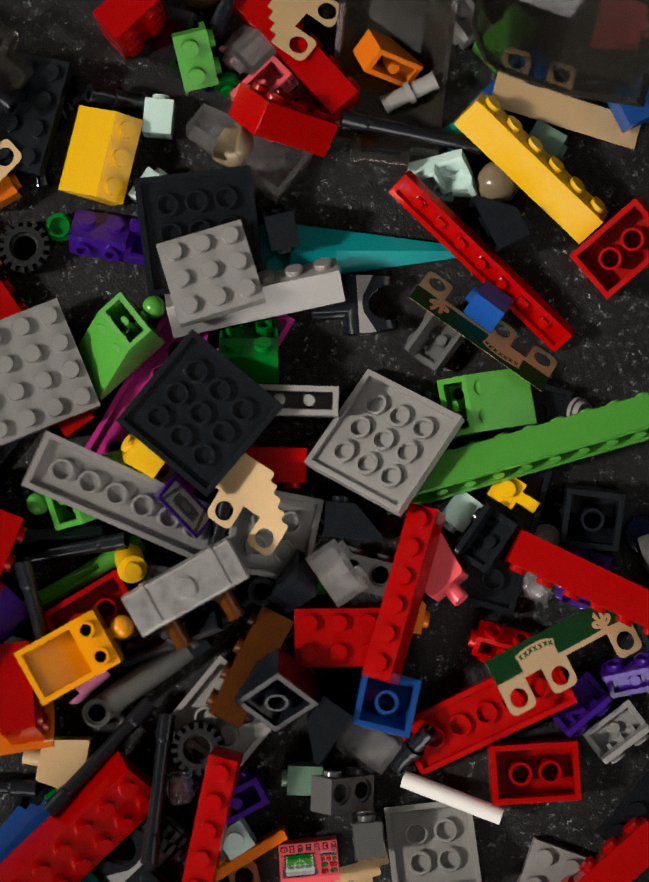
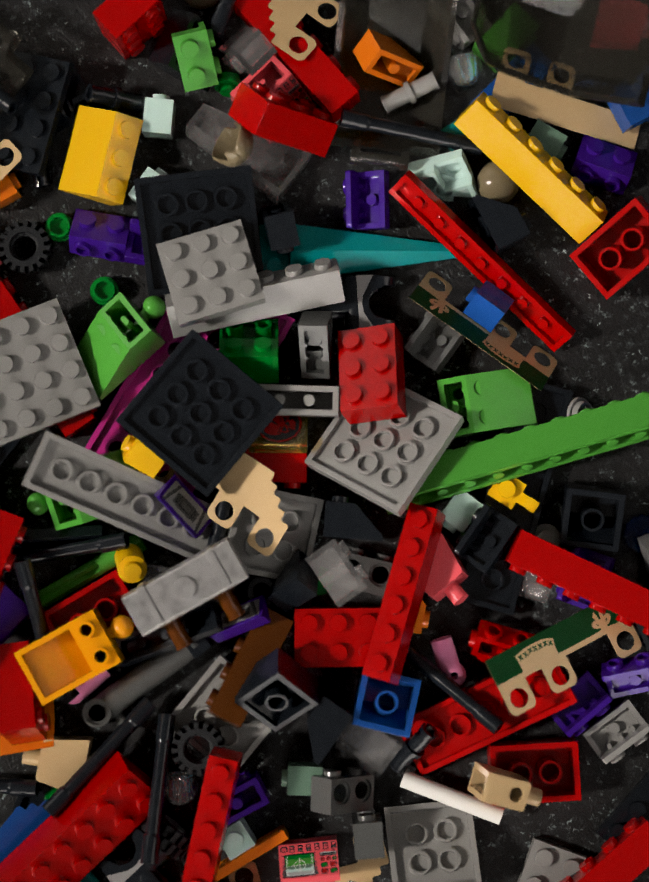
(103, 290): none -> green plate
(255, 616): none -> dark purple slope
(283, 435): none -> tile
(316, 344): none -> dark grey brick
(366, 200): none -> dark purple bracket
(371, 373): none -> red brick
(447, 658): none -> bright pink piece
(464, 69): none -> clear piece
(480, 711): none -> black piece
(502, 788): none -> tan torso
(603, 164): none -> dark purple bracket

